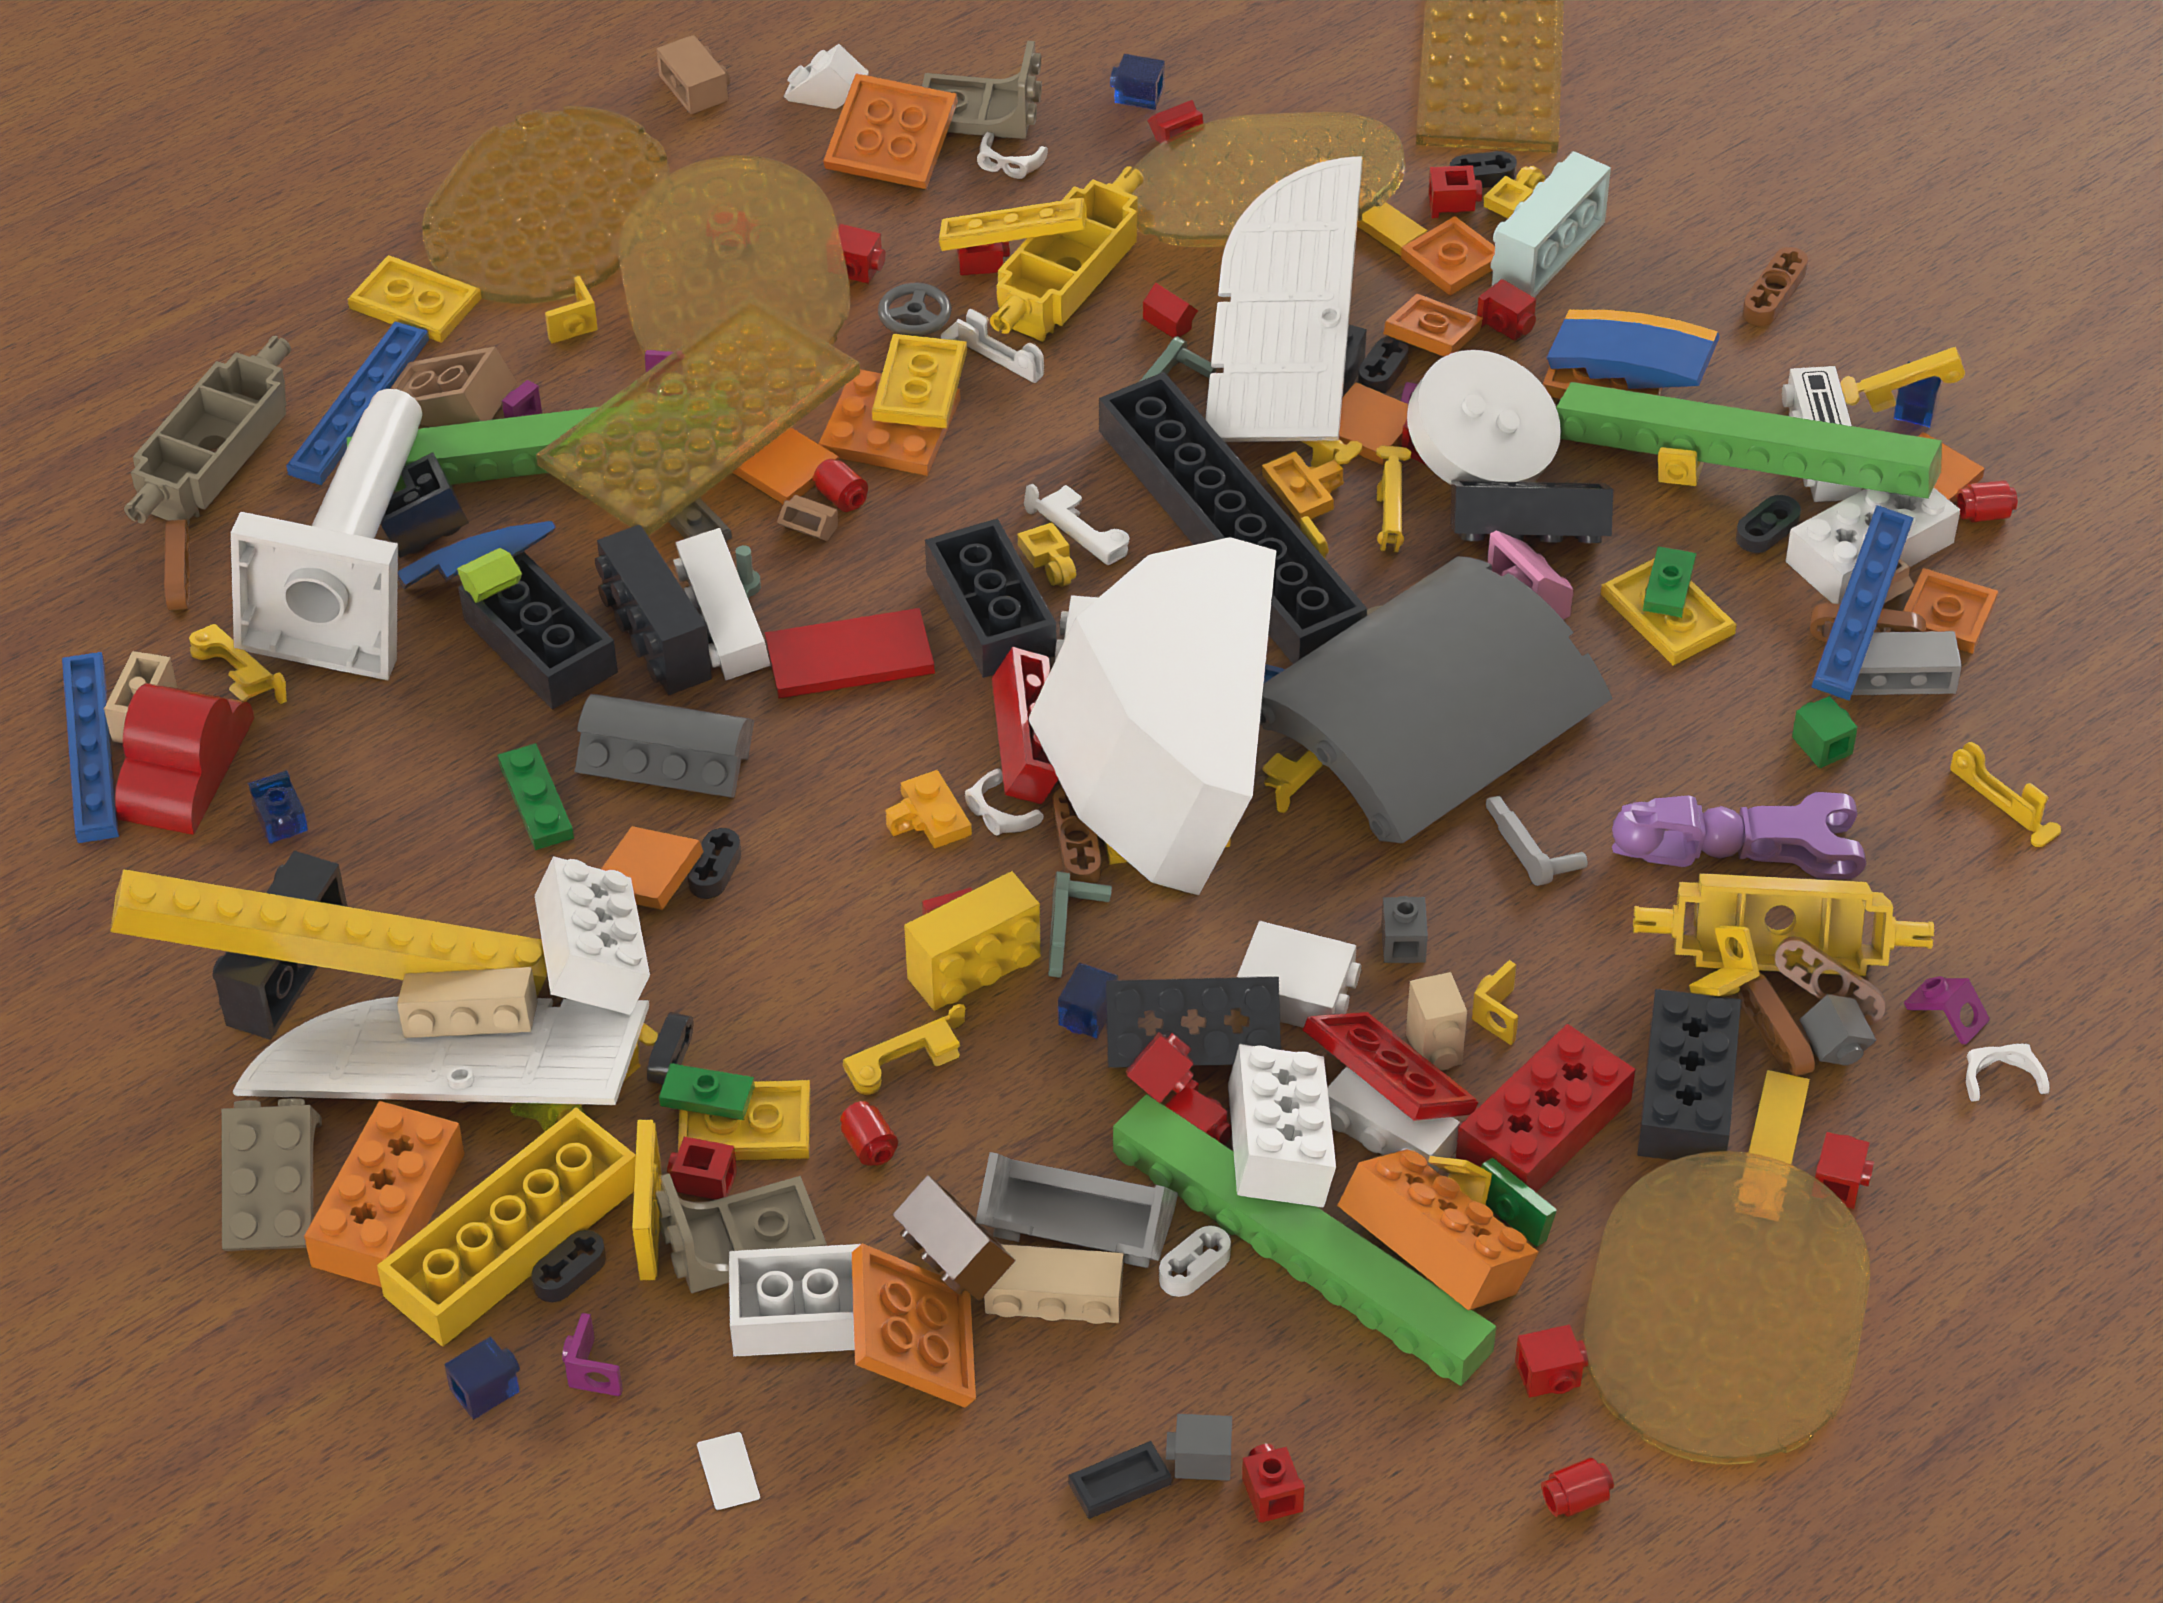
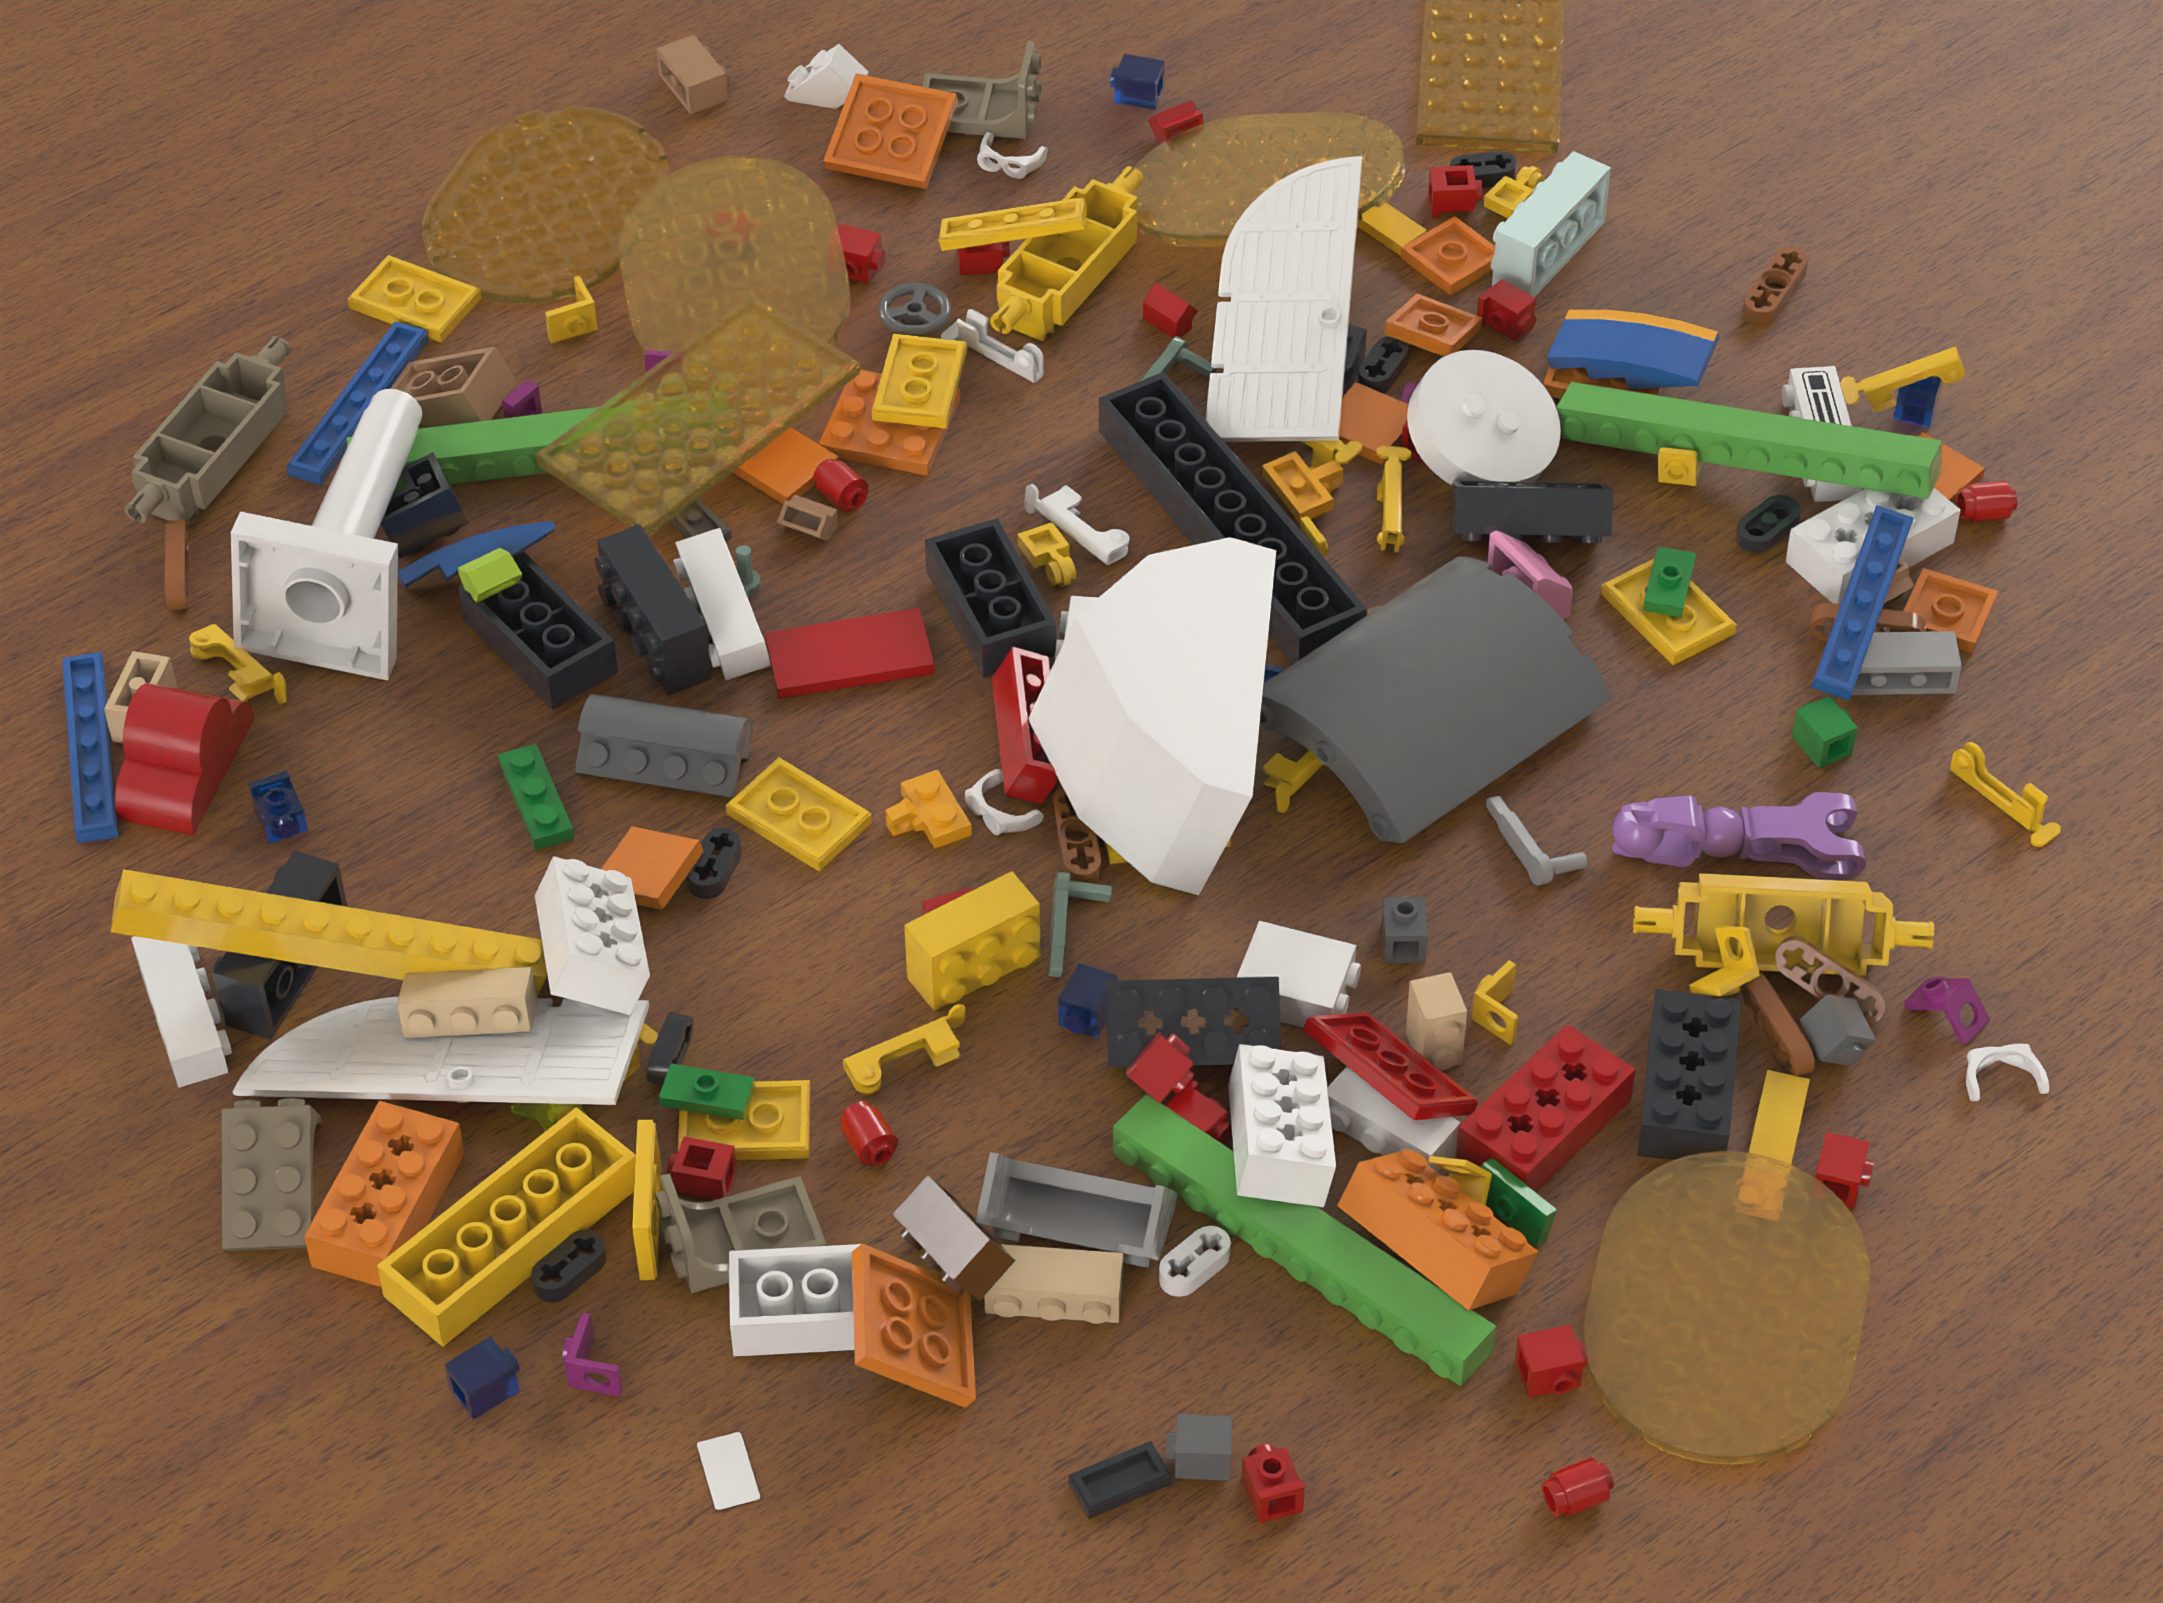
(182, 1009): none -> white brick
(799, 814): none -> yellow tile

